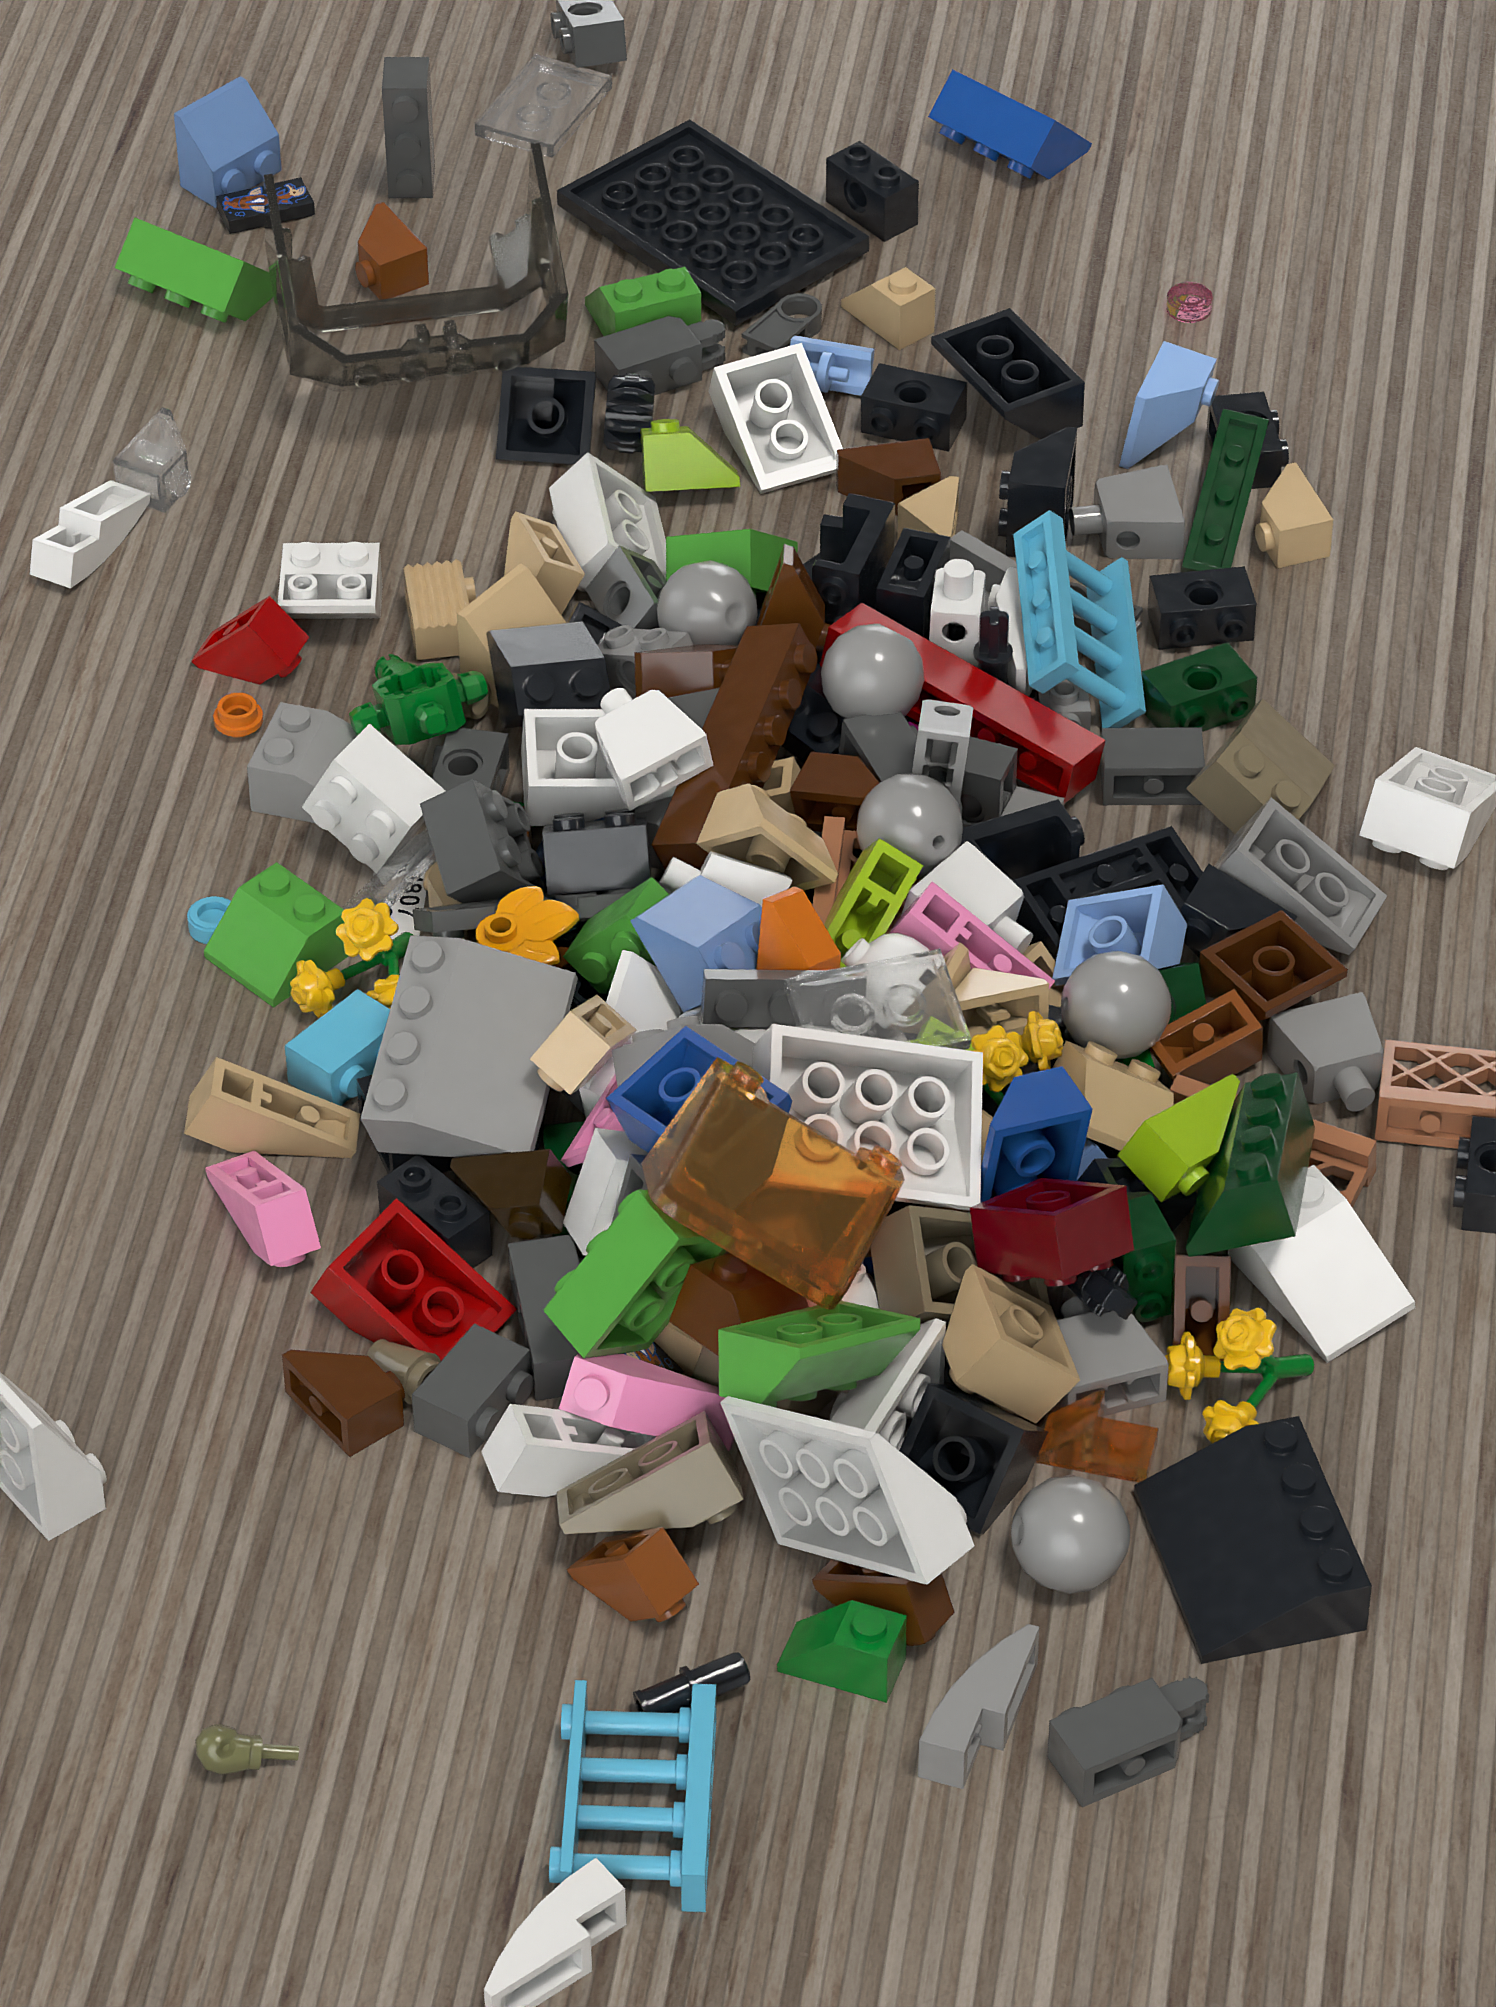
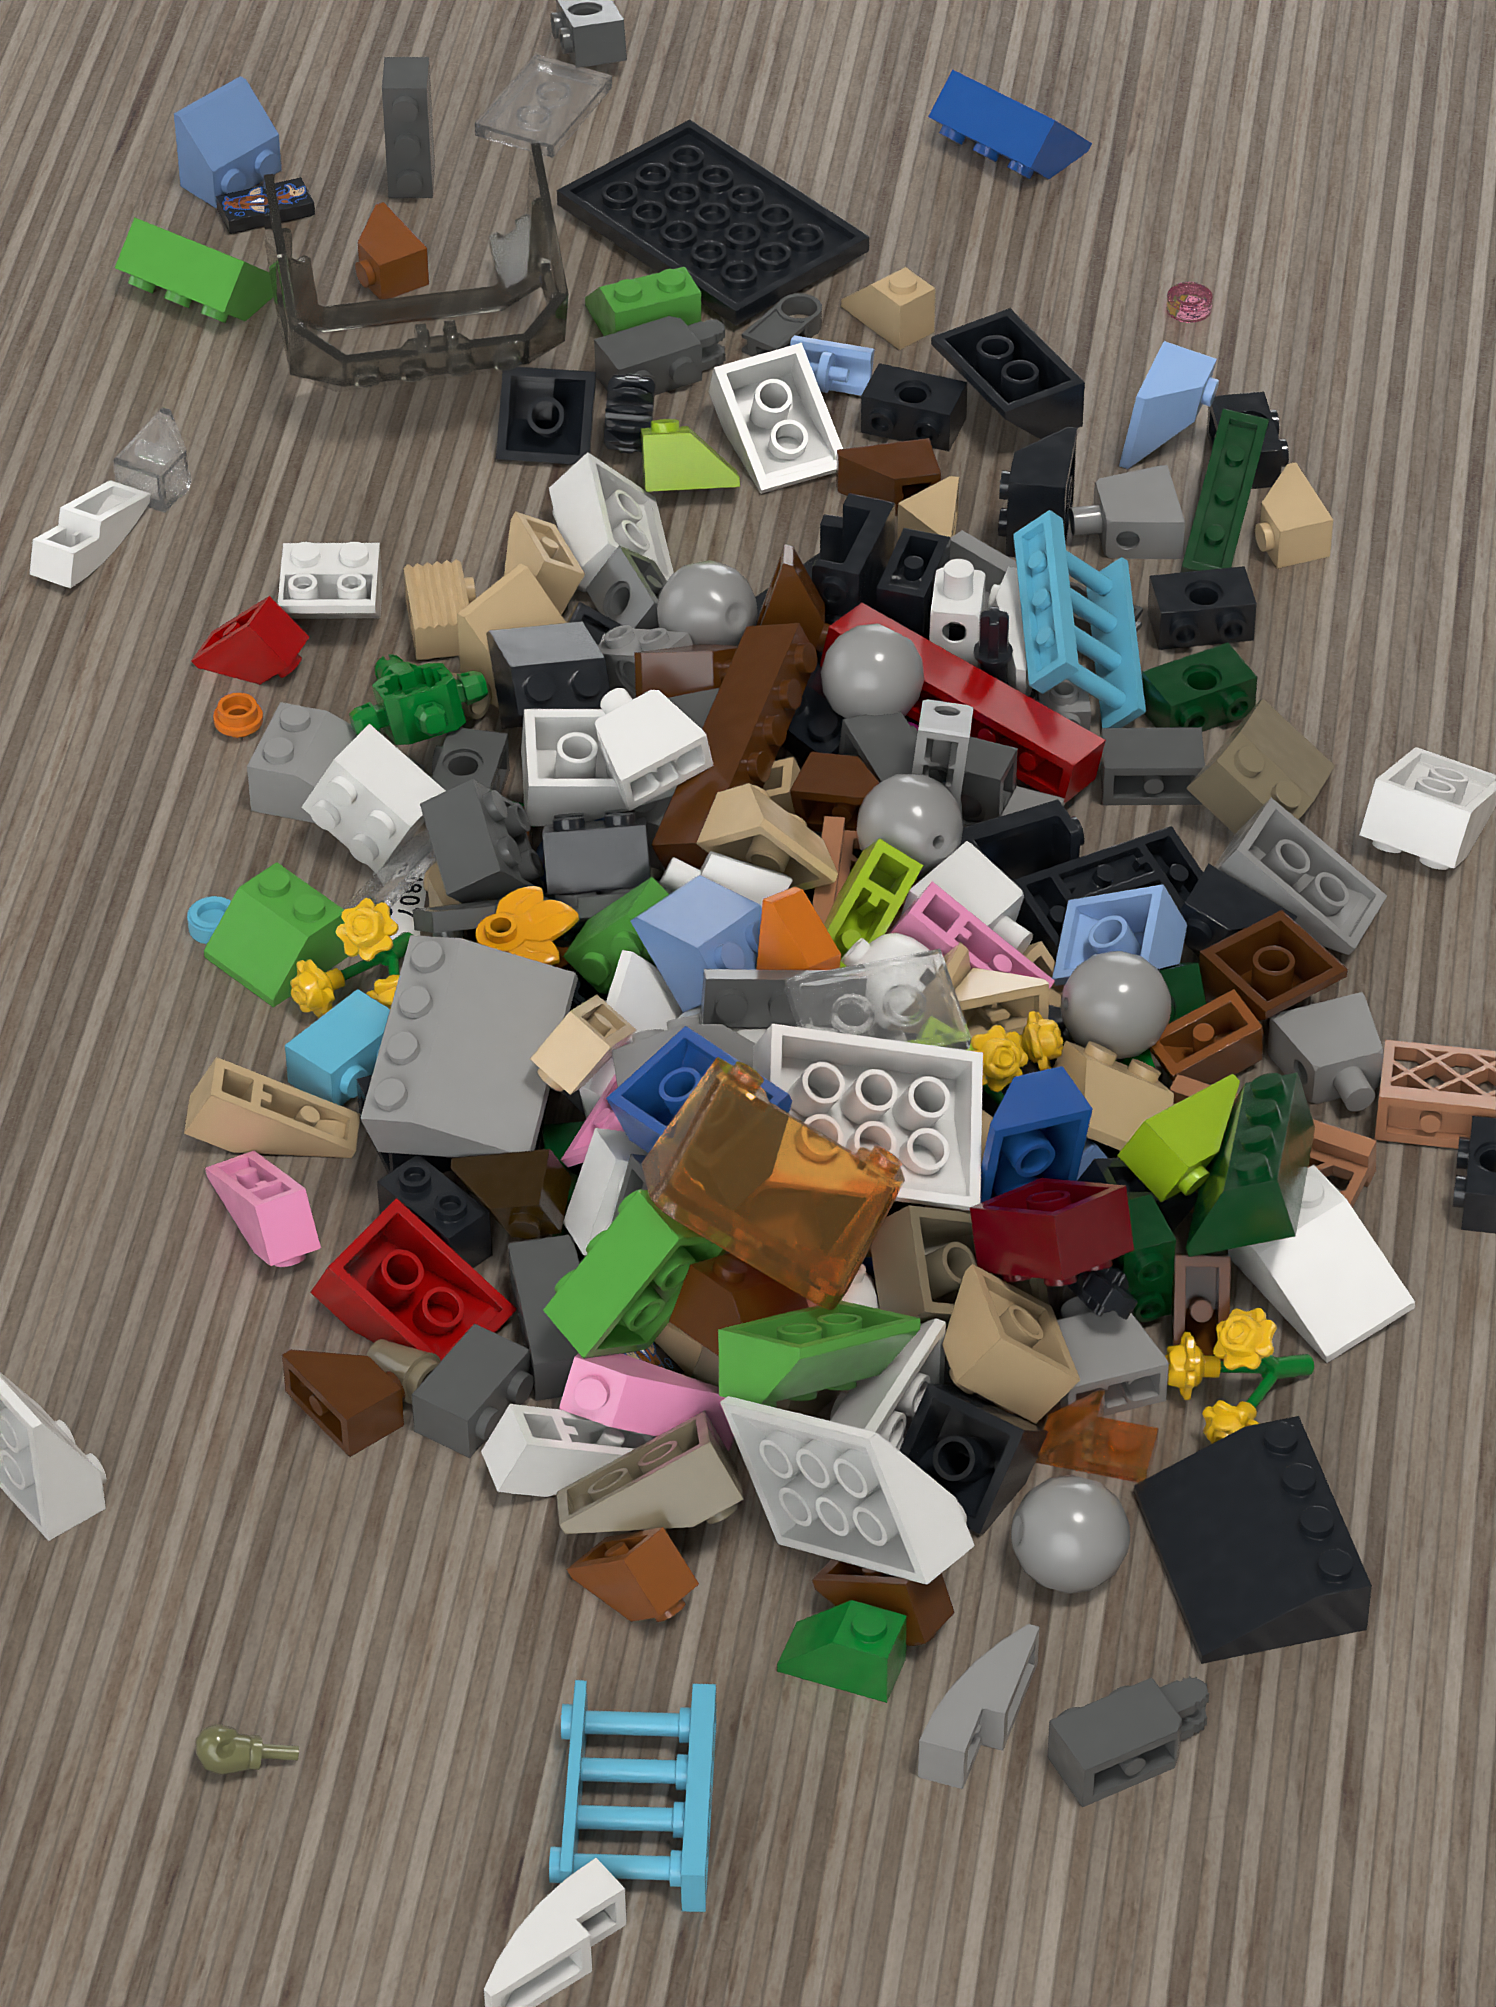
(669, 1695): black axle -> none
(746, 550): bright green slope -> none
(872, 191): black brick -> none

